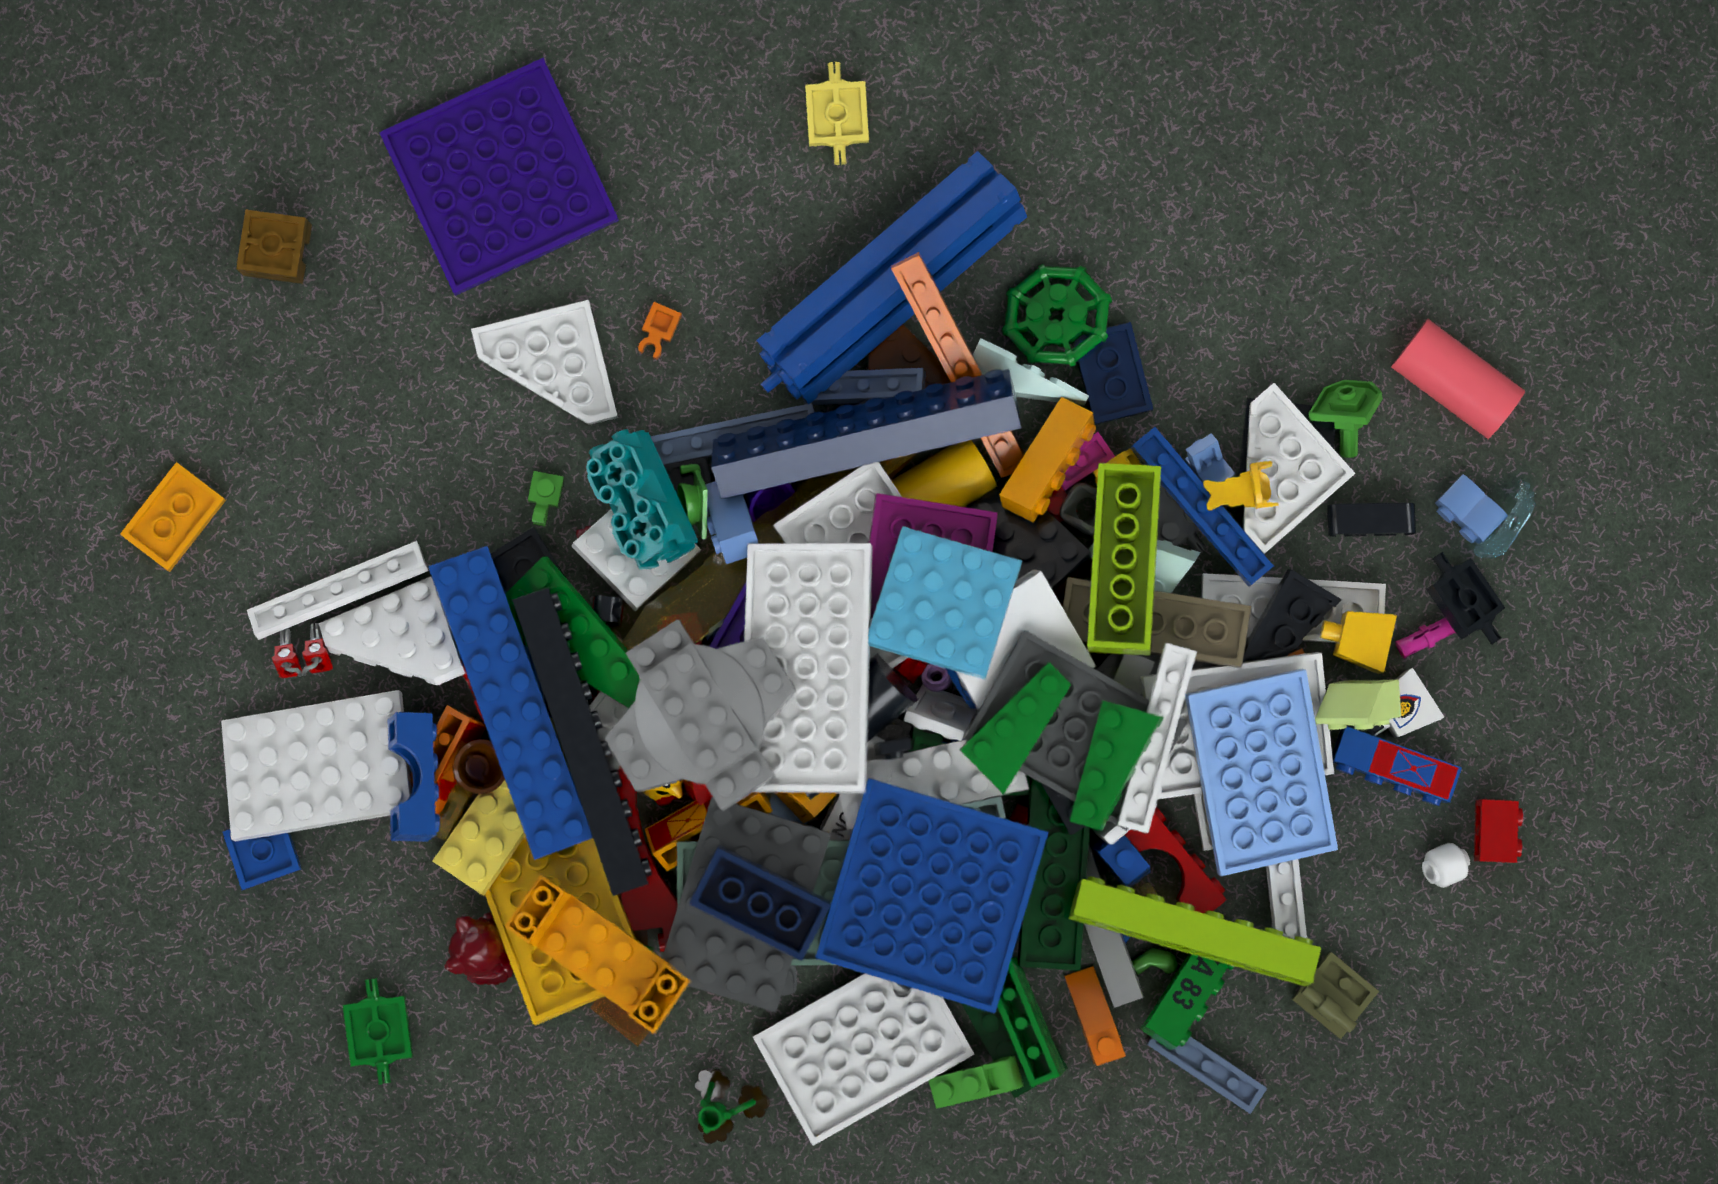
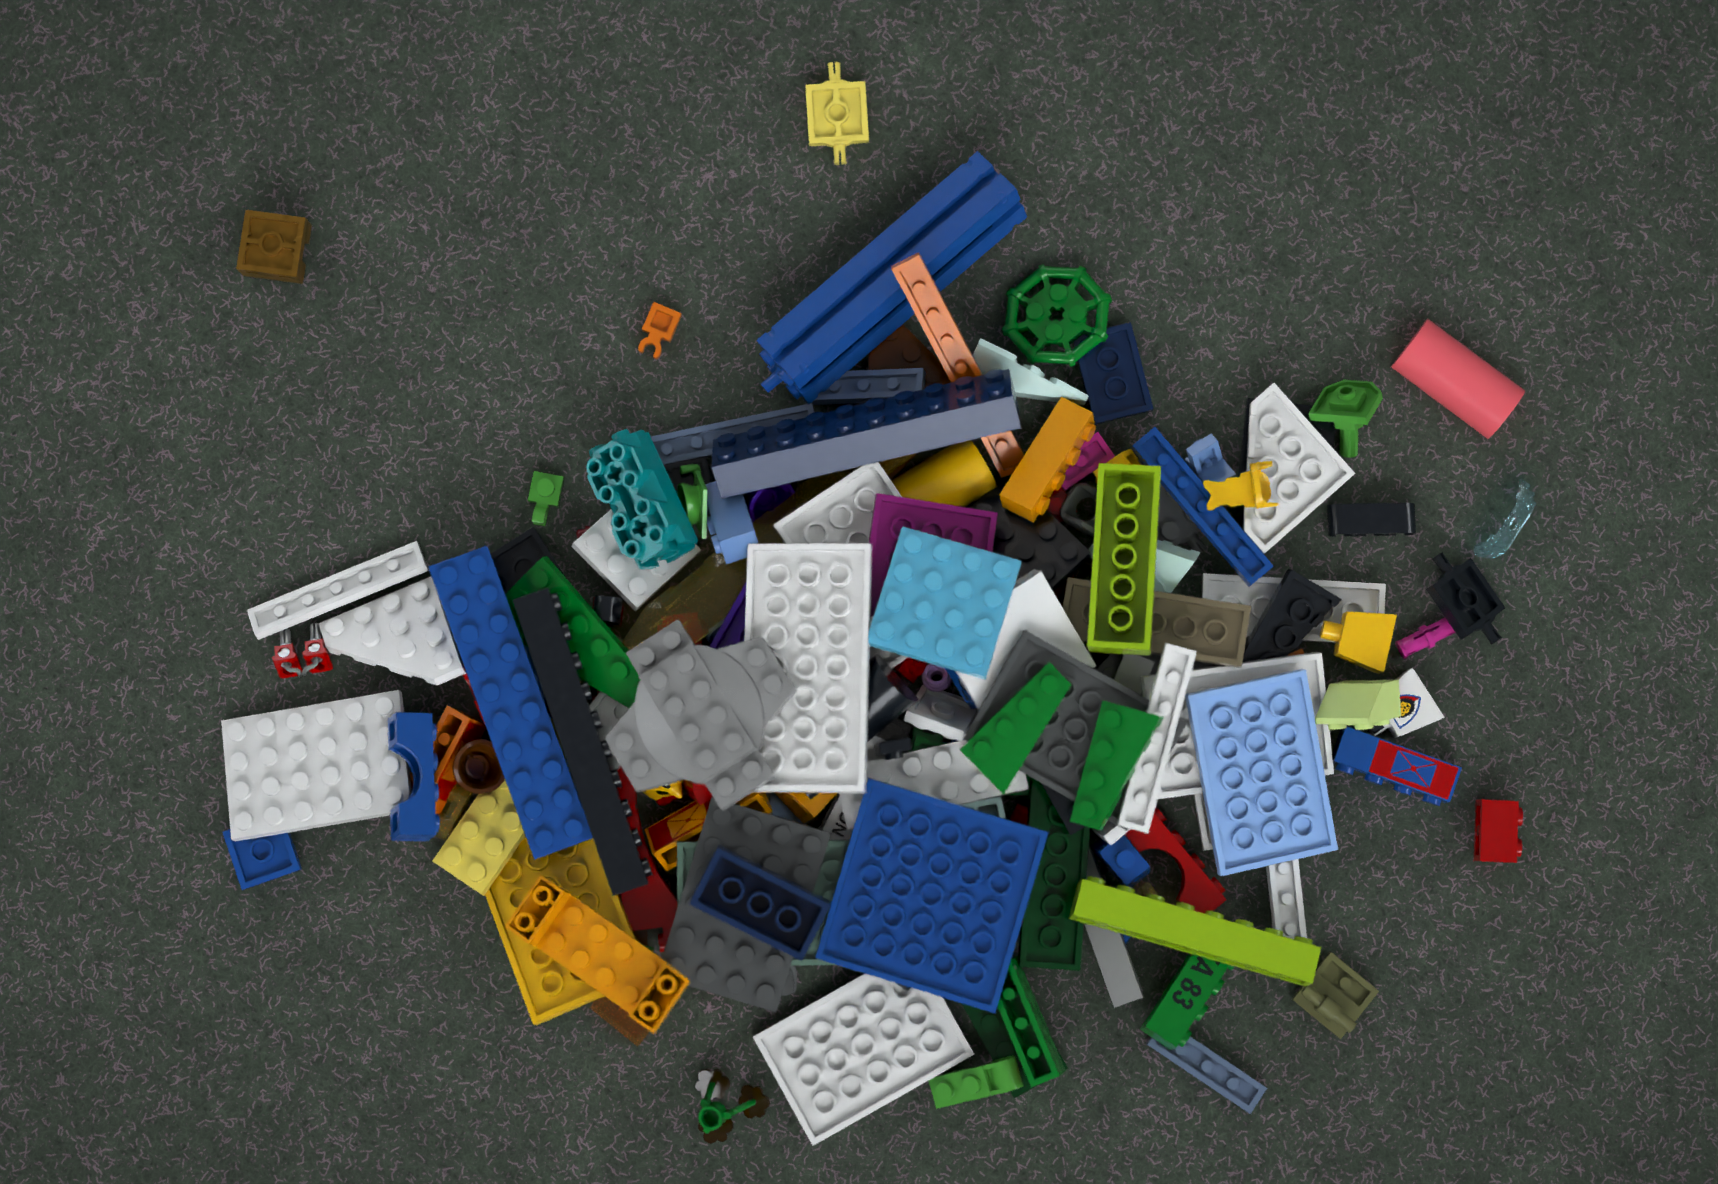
(173, 517): light orange plate -> none
(378, 1031): green plate -> none
(478, 951): dark red hair -> none
(499, 176): dark purple plate -> none
(554, 357): white plate -> none
(1094, 1016): orange slope -> none
(1157, 958): bright green arm -> none
(1446, 865): white head -> none
(1470, 510): medium blue brick -> none

